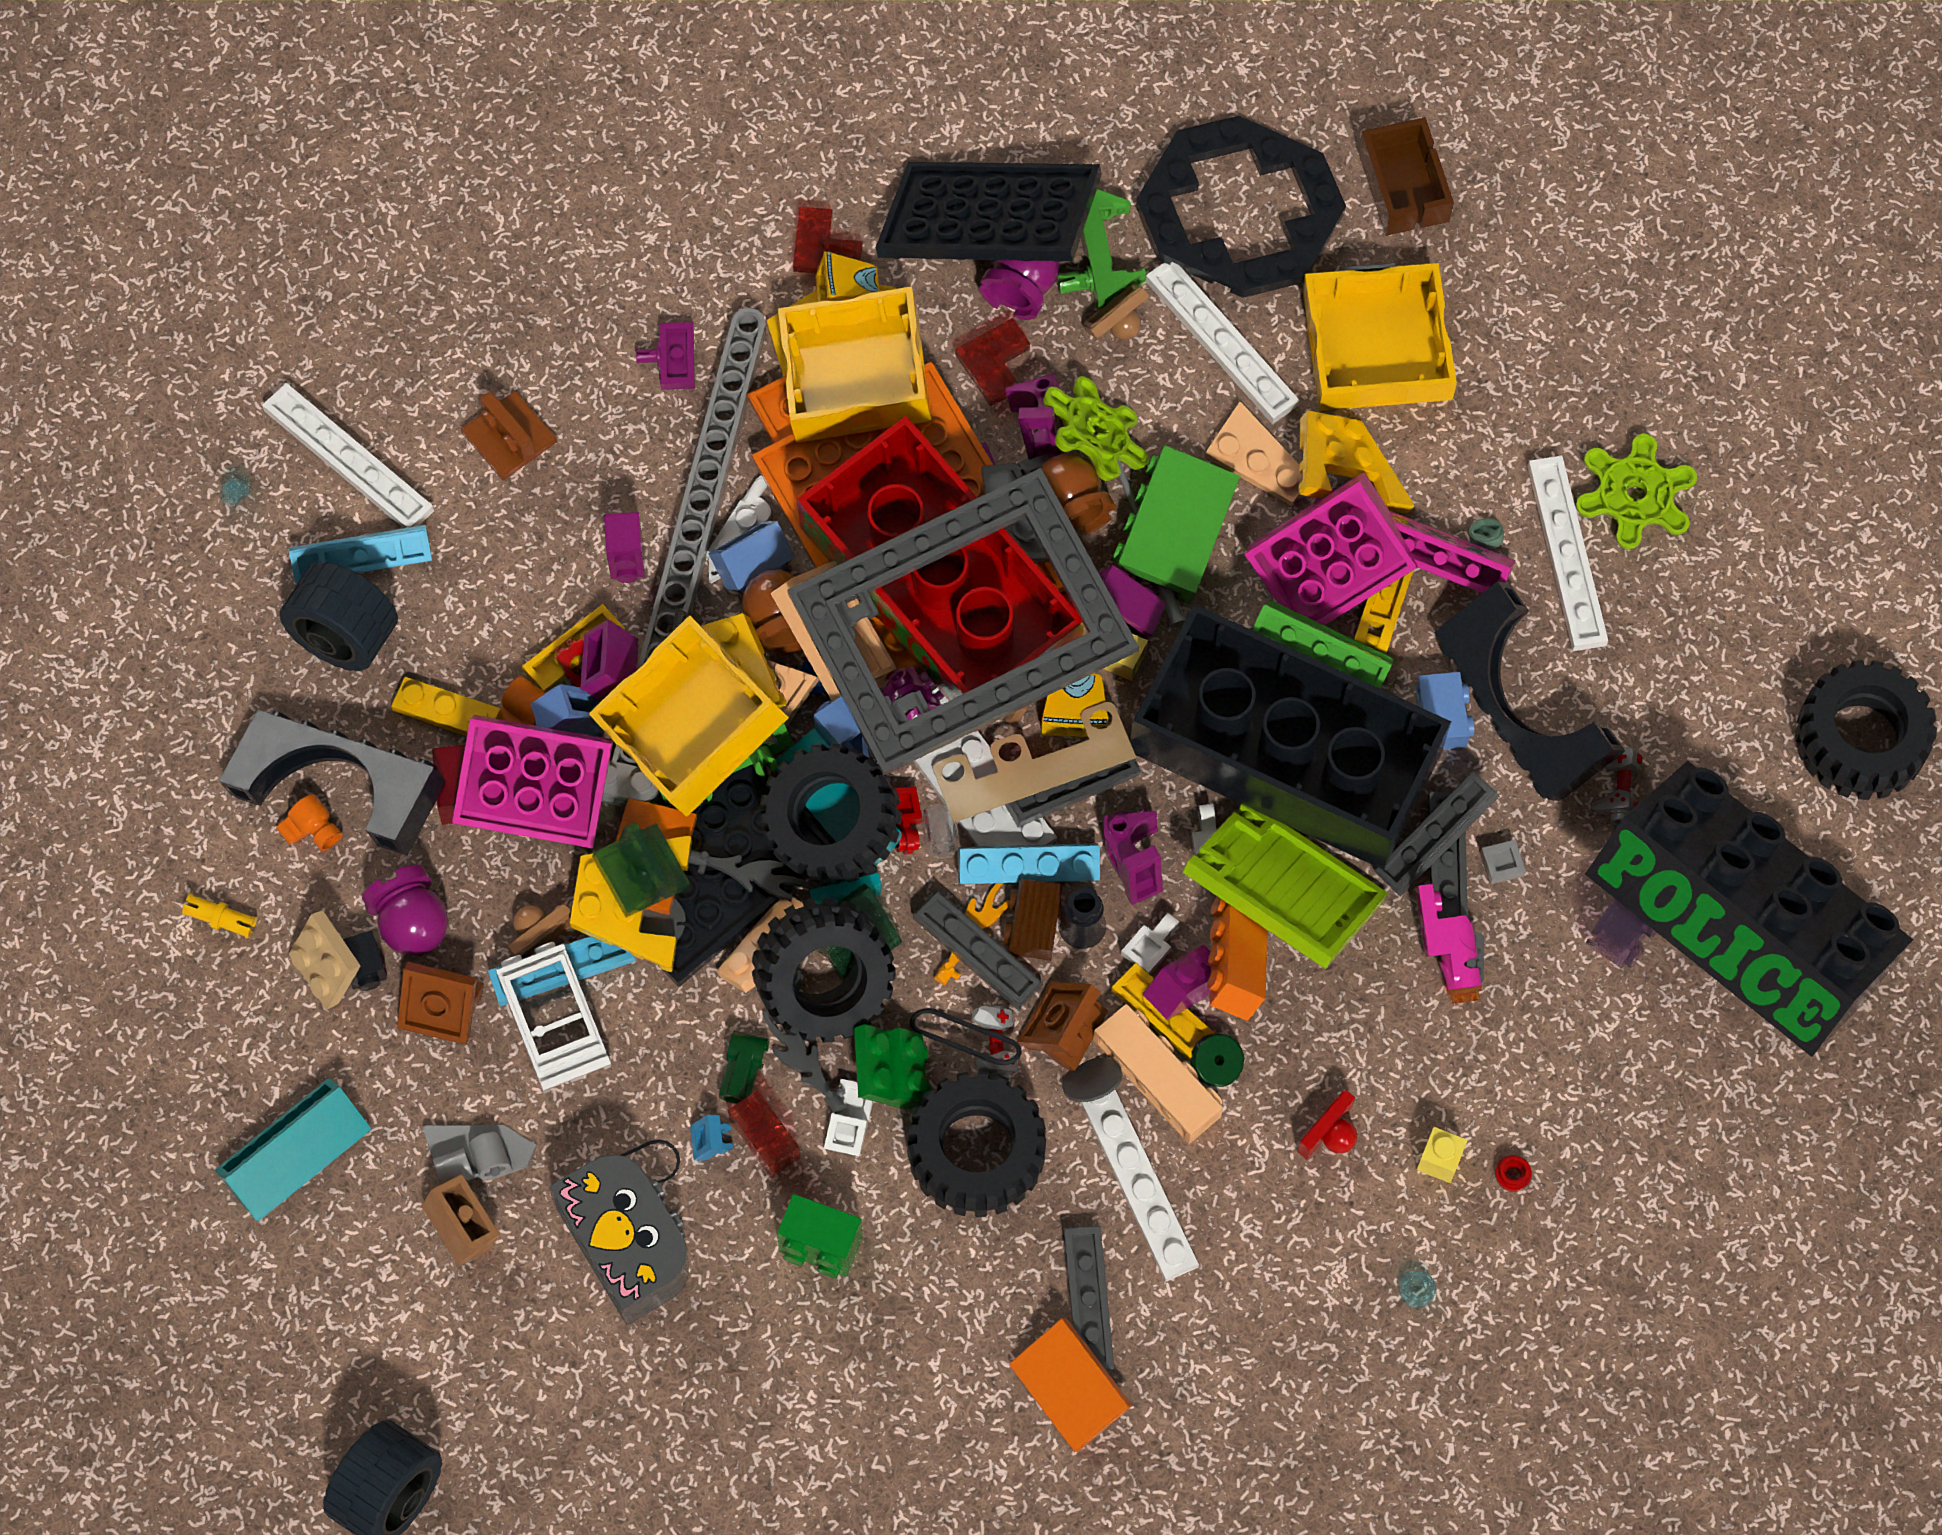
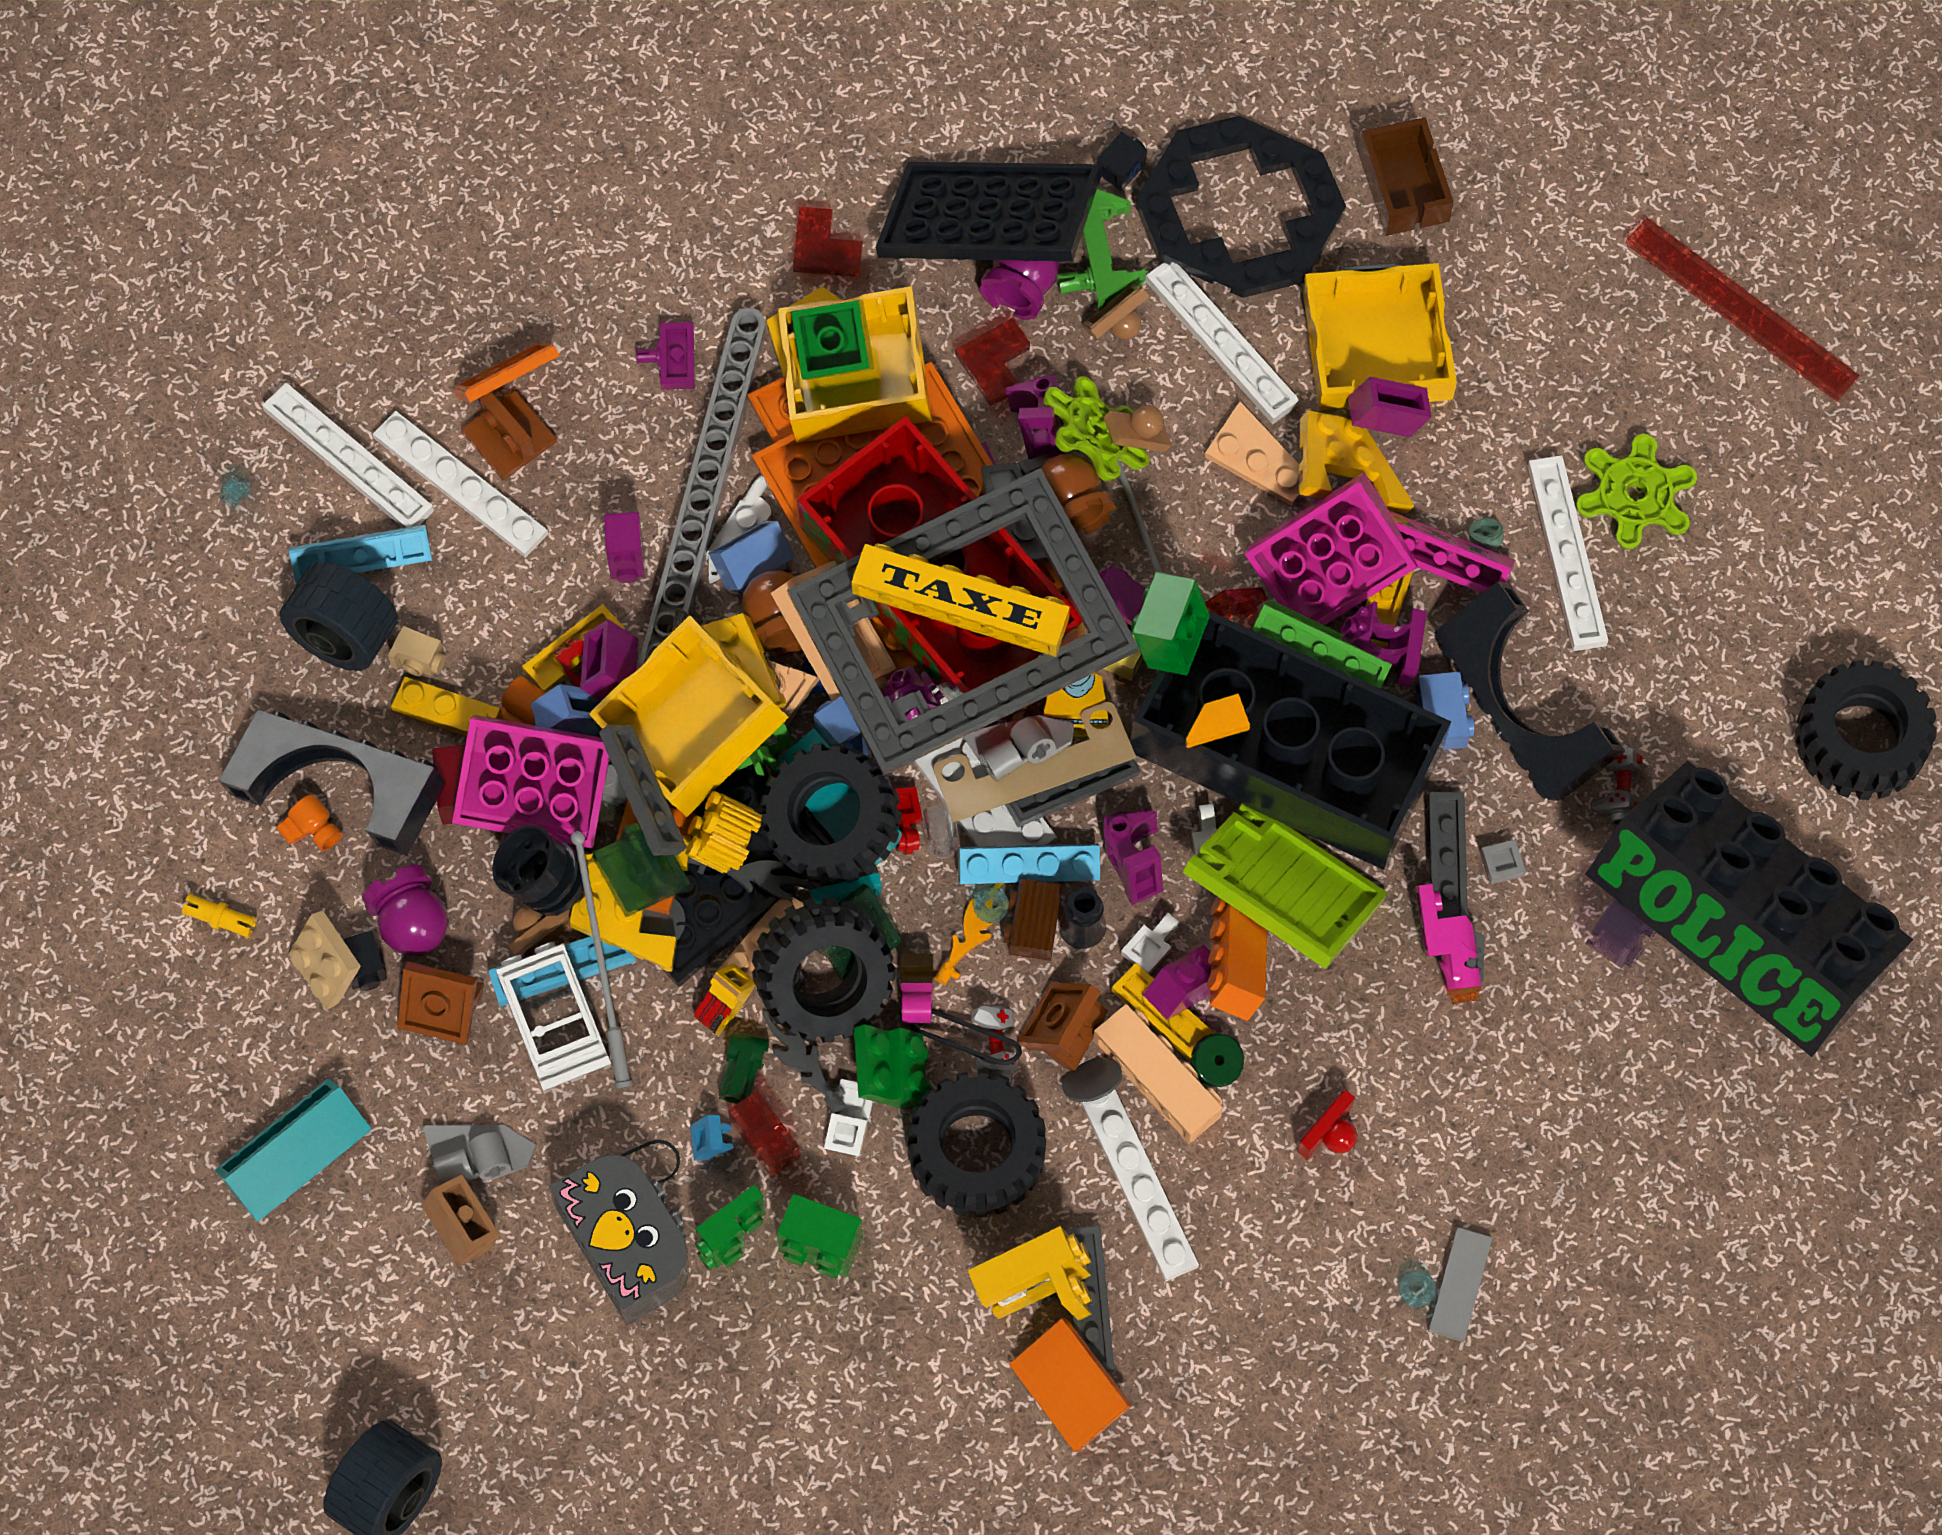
(417, 653): none -> tan brick
(460, 484): none -> white plate
(505, 371): none -> orange tile
(538, 870): none -> black wheel
(614, 1033): none -> light grey piece
(642, 790): none -> dark grey plate
(722, 833): none -> yellow brick
(722, 1234): none -> green plate
(724, 998): none -> leg
(832, 340): none -> green brick
(846, 278): yellow torso -> none
(917, 987): none -> leg
(960, 599): none -> yellow brick
(977, 950): dark grey tile -> none
(986, 914): none -> clear light blue plate
(1016, 742): none -> light grey panel
(1033, 1272): none -> yellow brick
(1122, 160): none -> black brick
(1139, 430): none -> medium nougat tile
(1170, 623): none -> green brick
(1176, 521): bright green panel -> none
(1218, 720): none -> light orange tile
(1237, 602): none -> clear red plate
(1389, 406): none -> magenta brick
(1403, 641): none -> magenta tile
(1437, 832): dark grey tile -> none
(1442, 1155): light yellow brick -> none
(1460, 1284): none -> light grey tile
(1517, 1163): red plate -> none
(1742, 309): none -> clear red tile

